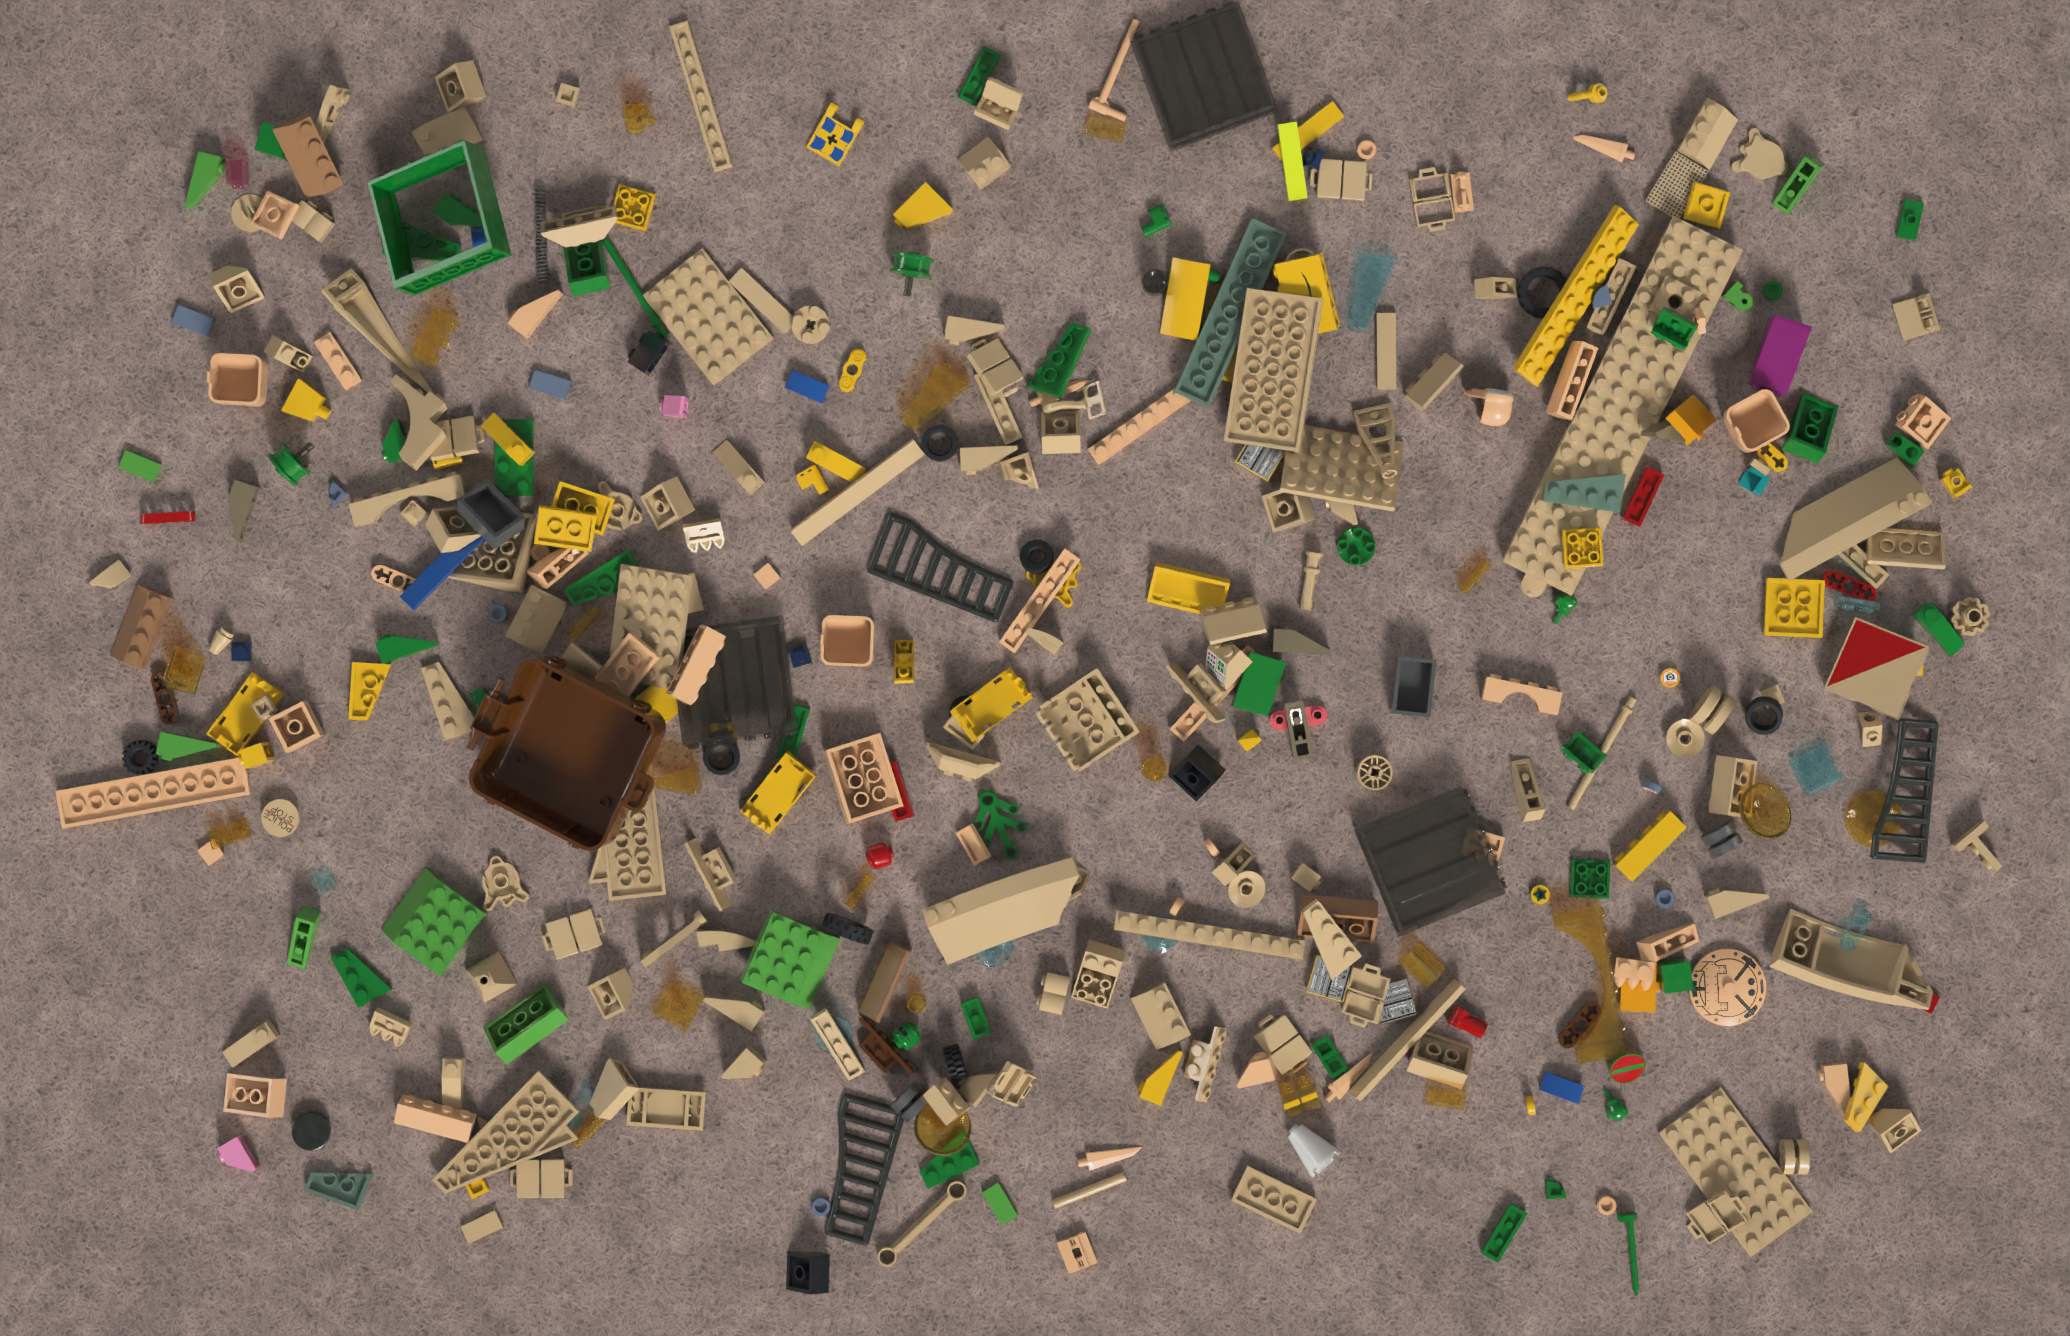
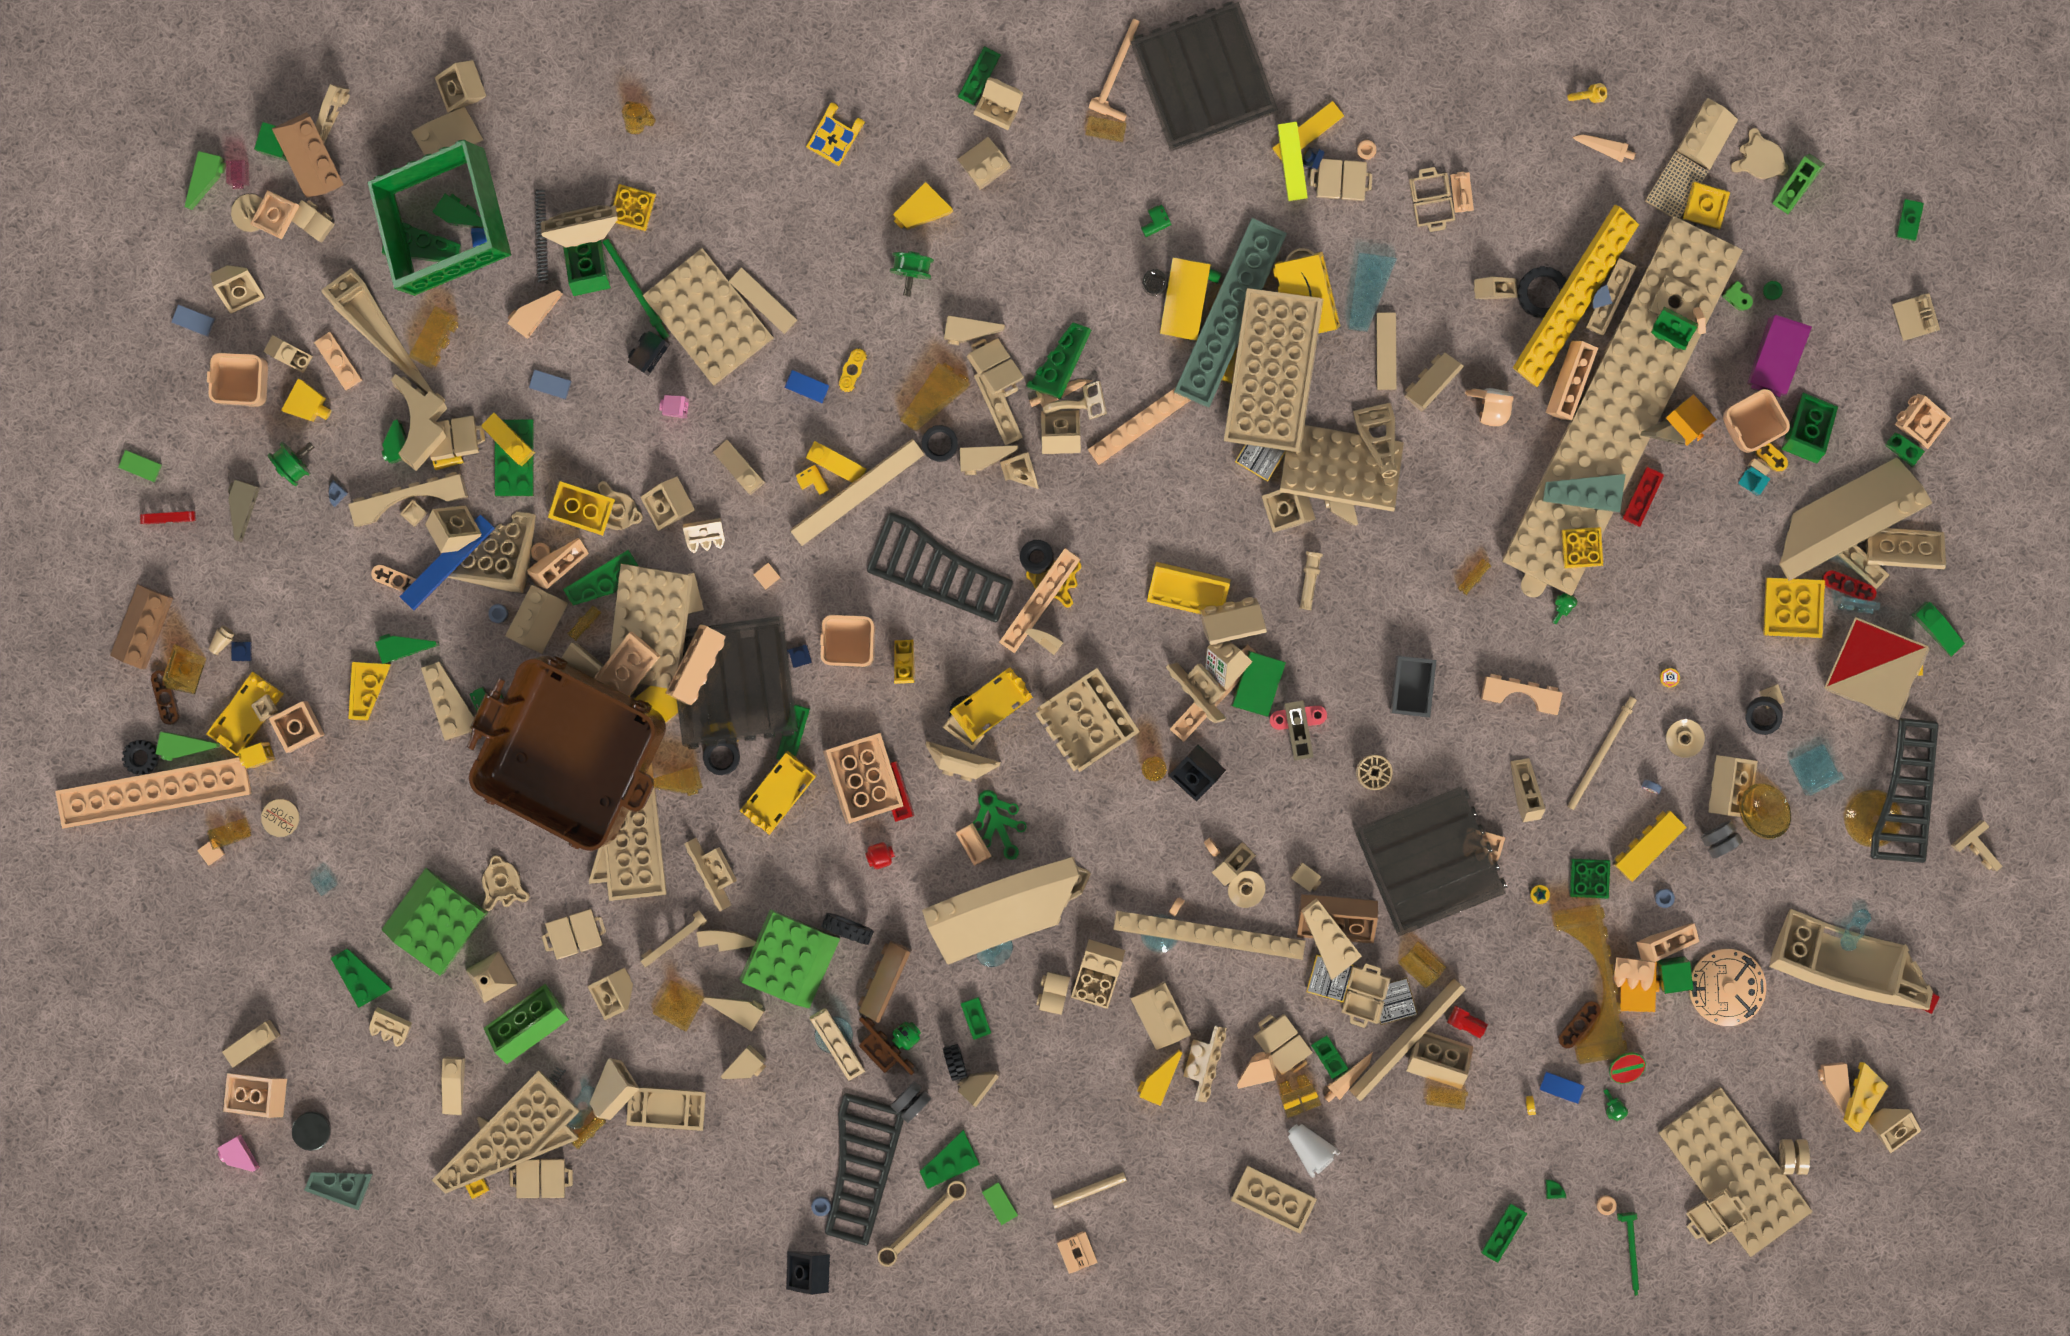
(111, 576): tan slope -> none
(303, 936): bright green slope -> none
(435, 1118): light nougat brick -> none
(482, 1226): tan tile -> none
(490, 514): dark grey piece -> none
(565, 528): yellow tile -> none
(568, 95): tan plate -> none
(700, 96): tan tile -> none
(805, 334): tan plate -> none
(859, 890): clear yellow pin -> none
(916, 1003): clear yellow wheel -> none
(926, 1130): clear yellow dish -> none
(946, 1101): tan slope -> none
(1012, 1084): tan piece -> none
(1101, 1158): light nougat bar -> none
(1249, 740): yellow slope -> none
(1291, 641): dark tan slope -> none
(1356, 546): green dish -> none
(1584, 753): green bracket -> none
(1712, 709): tan wheel -> none
(1728, 901): tan slope -> none
(1870, 730): tan bracket -> none
(1955, 490): yellow brick -> none
(1969, 616): tan plant -> none

